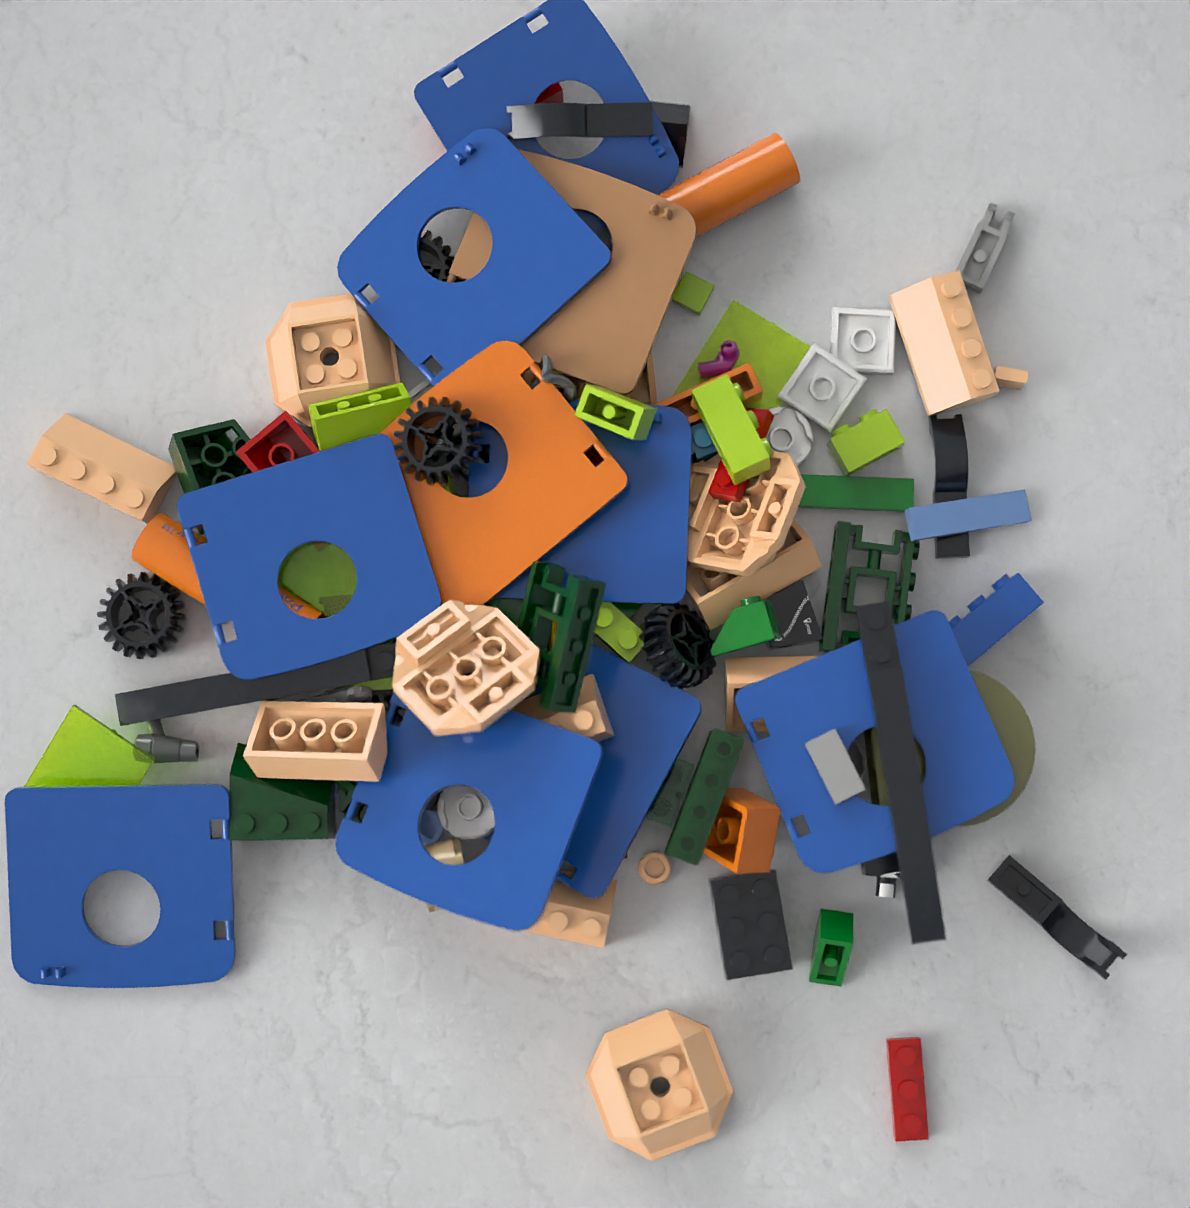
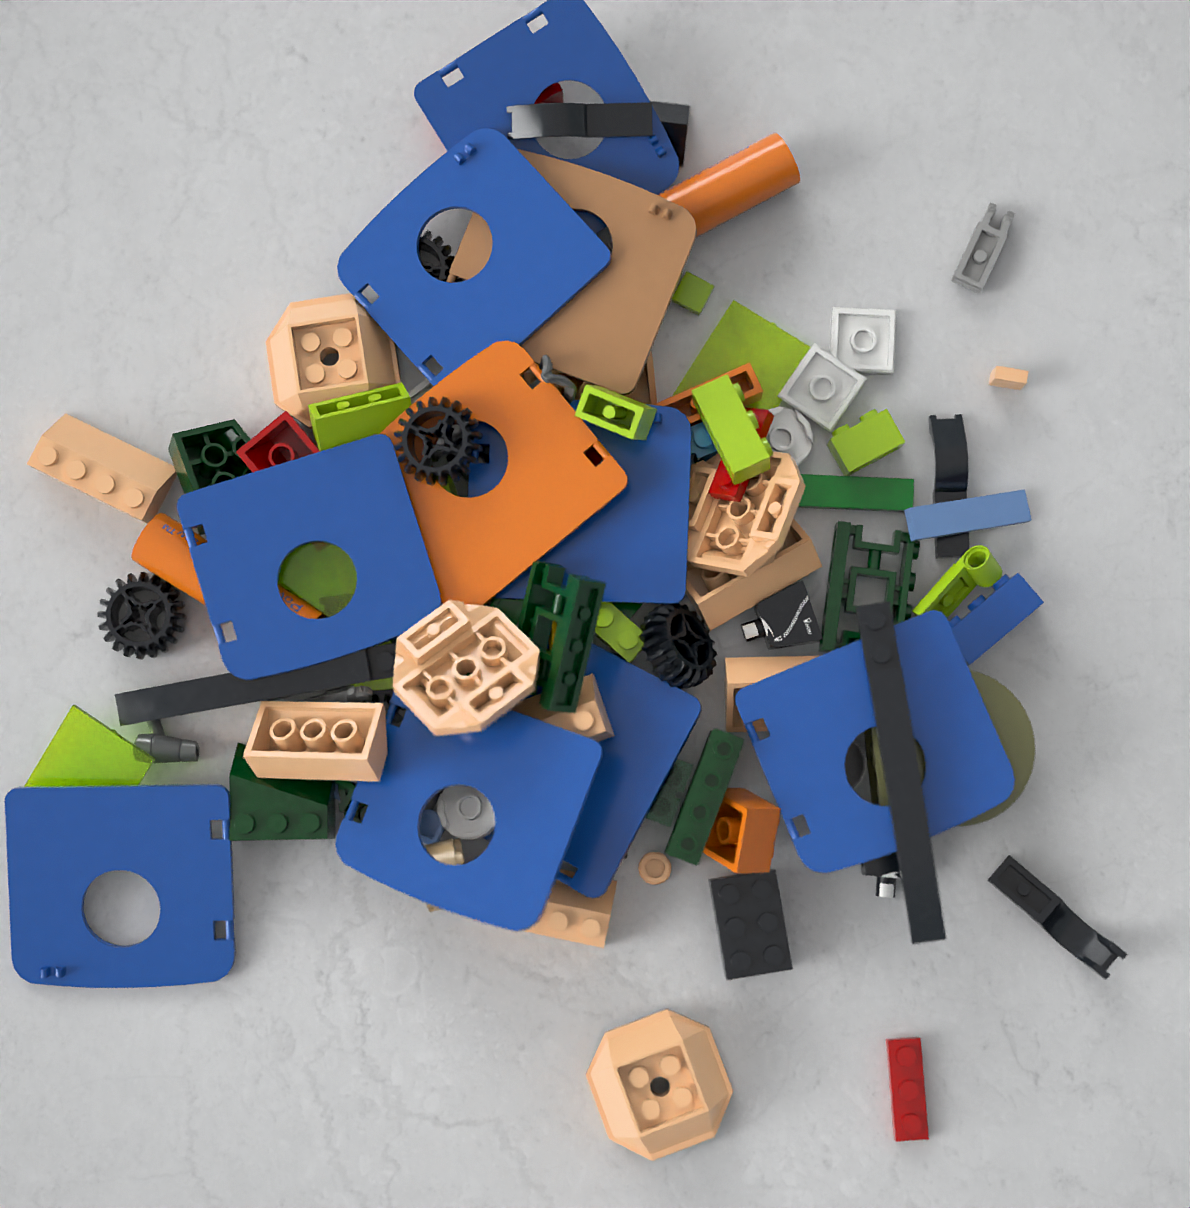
(723, 362): magenta arm -> none
(747, 627): green slope -> none
(831, 947): green slope -> none
(835, 766): light grey tile -> none
(944, 343): light nougat slope -> none
(972, 569): none -> lime plate

